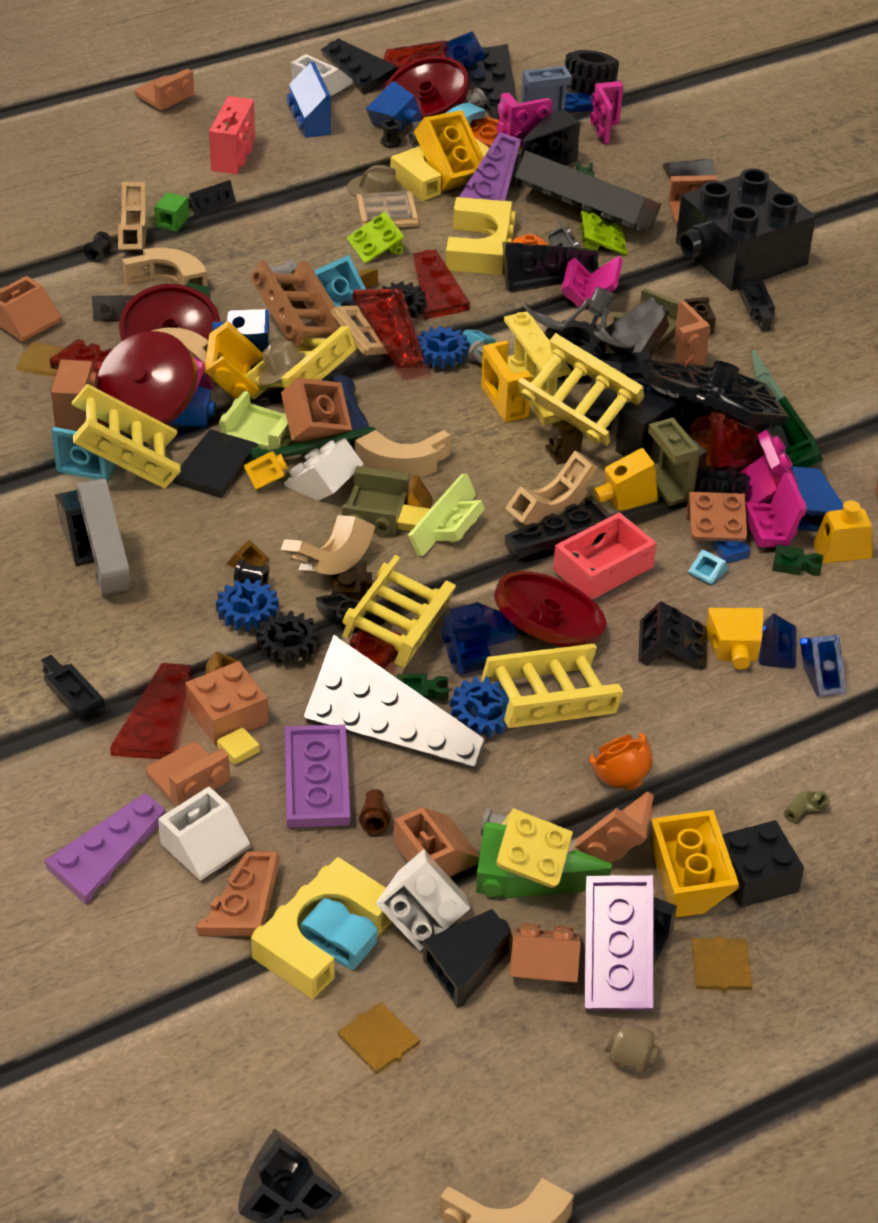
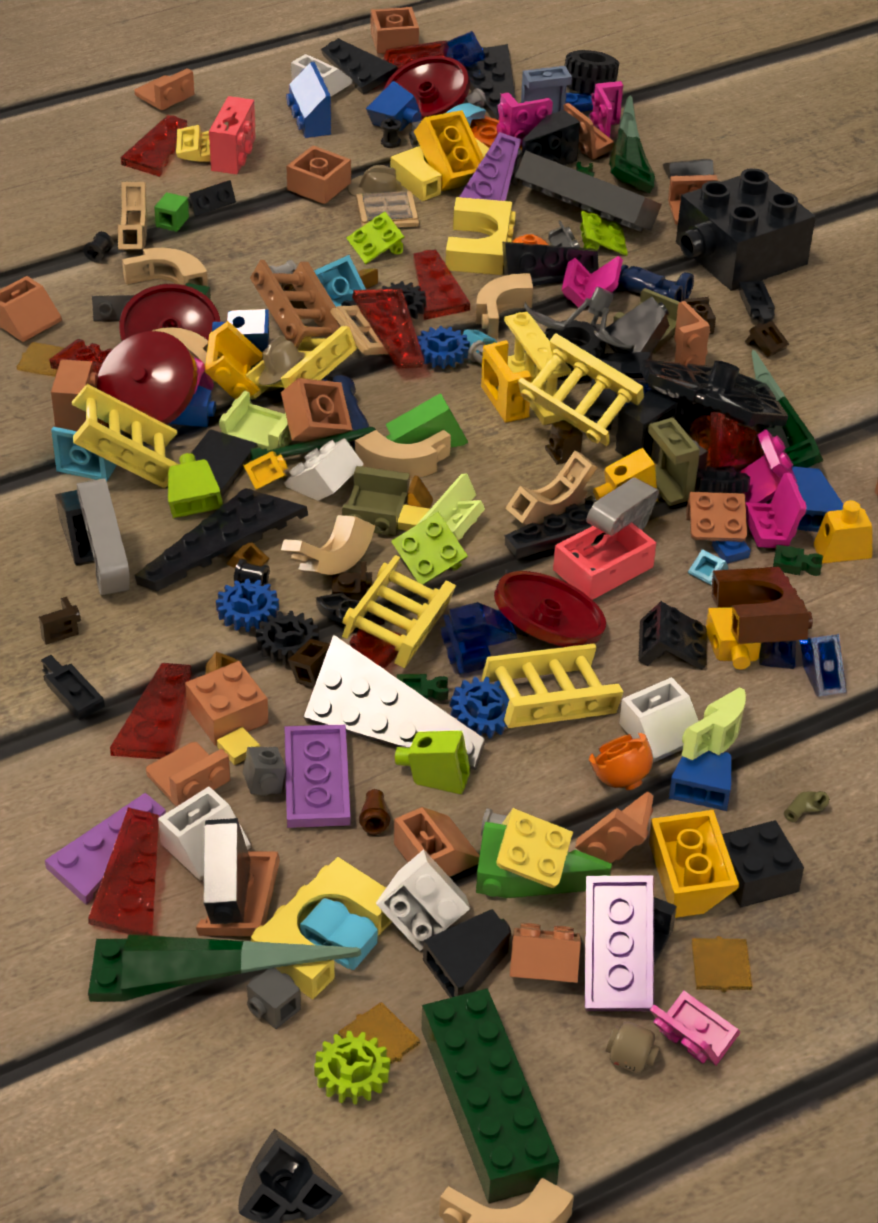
(60, 623): none -> dark brown bracket
(129, 882): none -> clear red wing
(155, 147): none -> clear red wing
(158, 963): none -> dark green plate
(192, 487): none -> lime torso
(193, 144): none -> light yellow slope
(224, 531): none -> black wing
(225, 871): none -> slope
(264, 770): none -> dark grey brick
(273, 997): none -> dark grey brick
(308, 662): none -> dark brown brick
(318, 174): none -> nougat brick
(355, 1067): none -> lime gear
(394, 28): none -> nougat brick
(425, 422): none -> bright green slope
(429, 549): none -> lime hinge
(437, 760): none -> lime torso
(489, 1095): none -> dark green brick
(500, 295): none -> tan arch
(591, 140): none -> nougat bracket
(624, 505): none -> light grey beam
(628, 157): none -> dark green plate
(636, 279): none -> dark blue piece
(660, 714): none -> white slope
(698, 1028): none -> bracket
(703, 780): none -> blue torso
(717, 728): none -> yellowish green slope
(762, 605): none -> reddish brown arch
(768, 338): none -> dark brown bracket

